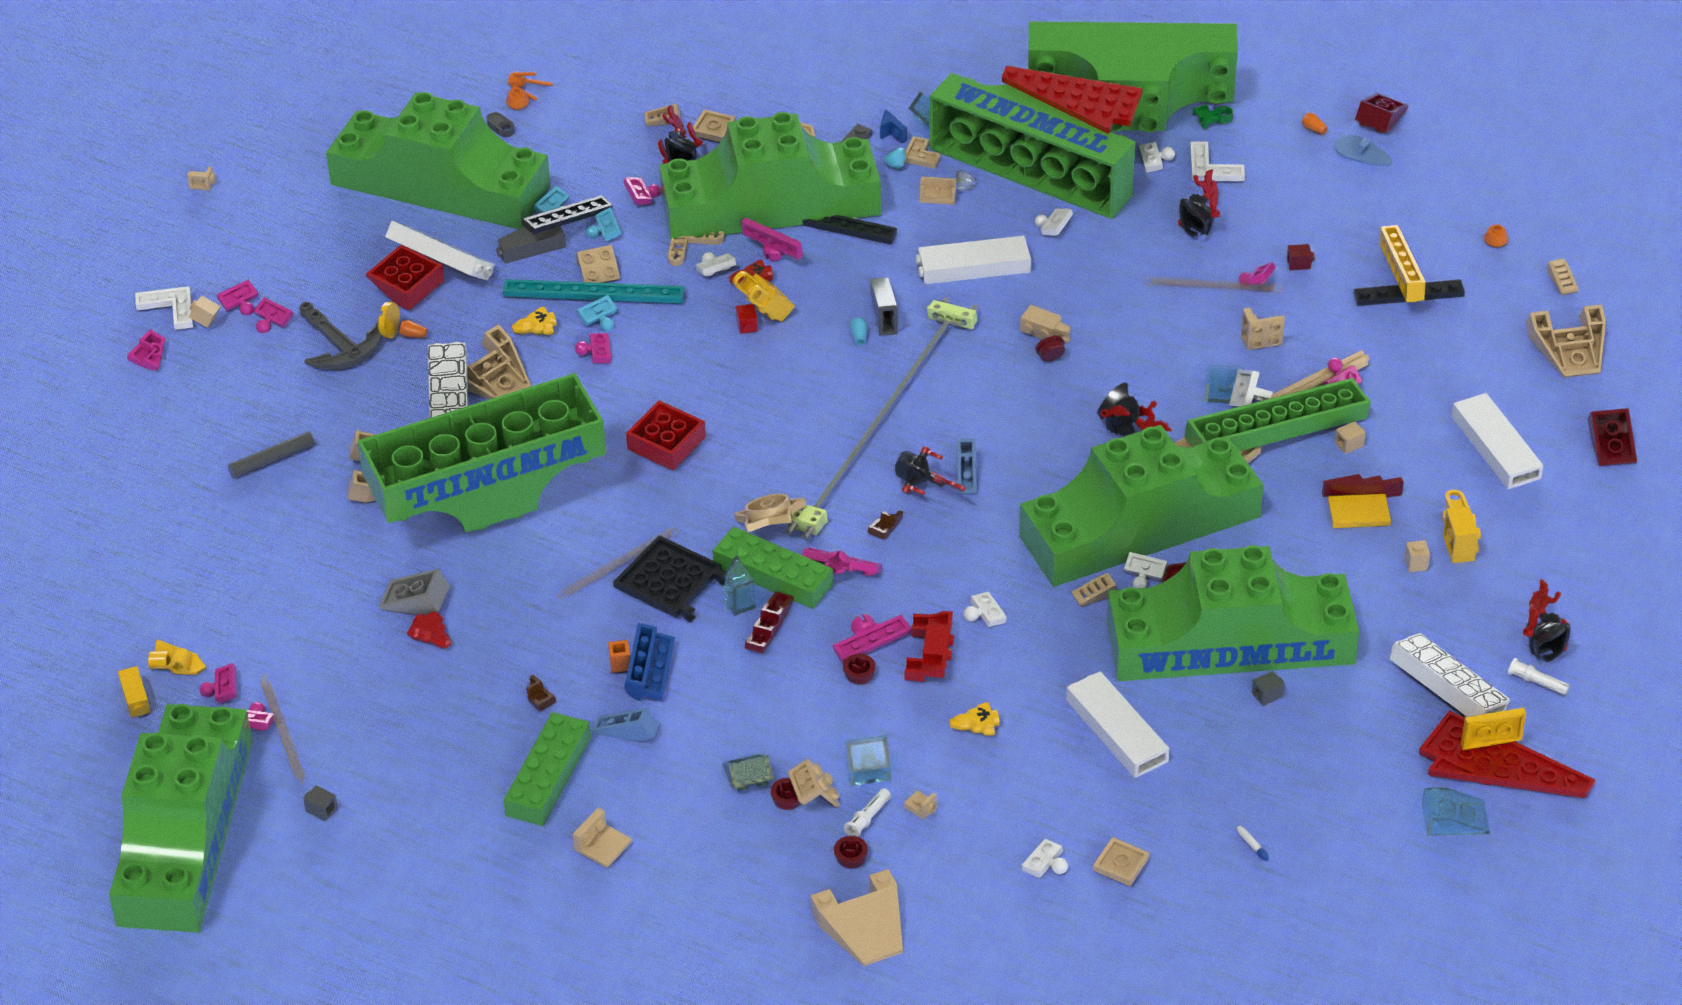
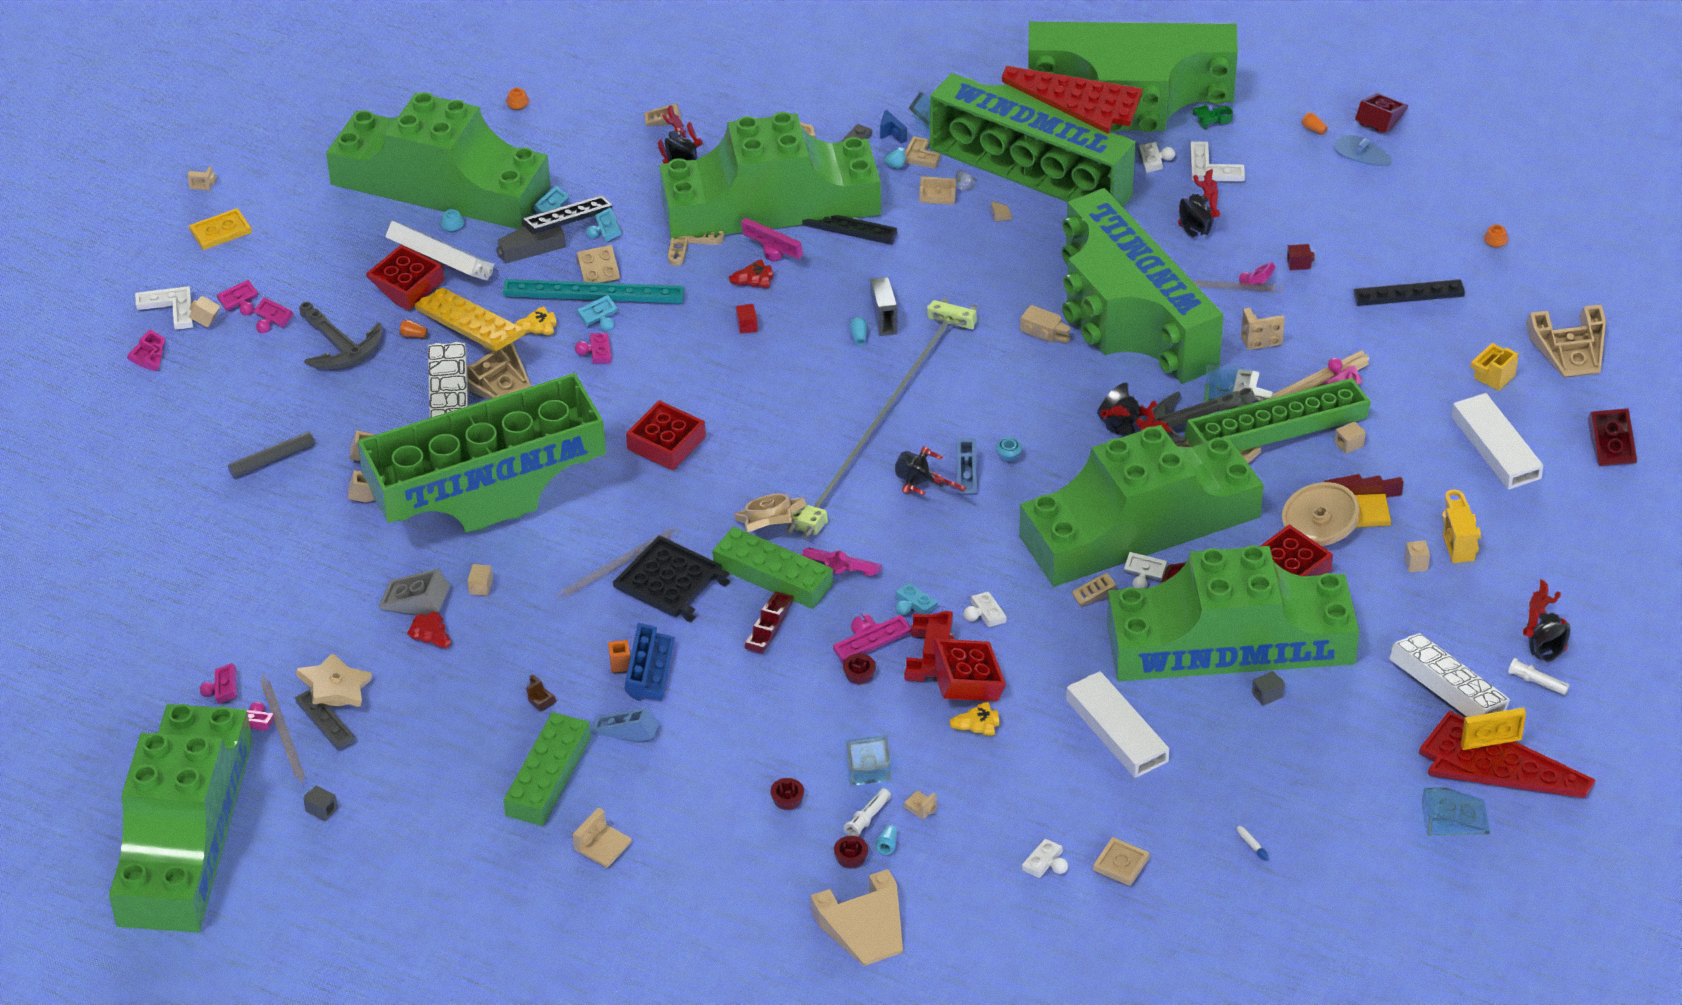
(134, 691): yellow brick -> none
(175, 659): yellow panel -> none
(220, 229): none -> yellow tile
(326, 721): none -> dark grey plate
(334, 682): none -> tan plate
(389, 320): yellow tile -> none
(452, 220): none -> medium azure cone
(469, 319): none -> yellow plate
(480, 579): none -> tan brick
(497, 122): dark grey piece -> none
(517, 80): orange plant -> none
(639, 192): dark pink plate -> none
(712, 125): tan plate -> none
(713, 264): white plate -> none
(738, 588): clear light blue slope -> none
(748, 771): clear green slope -> none
(764, 295): yellow brick -> none
(811, 781): tan bracket -> none
(885, 524): reddish brown slope -> none
(887, 840): none -> medium azure cone
(914, 598): none -> medium azure plate
(968, 670): none -> red slope
(973, 259): white brick -> none
(1000, 211): none -> tan slope
(1008, 449): none -> medium azure cone
(1050, 348): dark red piece -> none
(1055, 223): white plate -> none
(1132, 293): none -> bright green brick
(1164, 409): none -> dark grey piece
(1299, 553): none -> red slope
(1322, 512): none -> tan dish
(1402, 263): yellow brick -> none
(1495, 366): none -> yellow plate
(1555, 269): tan slope -> none

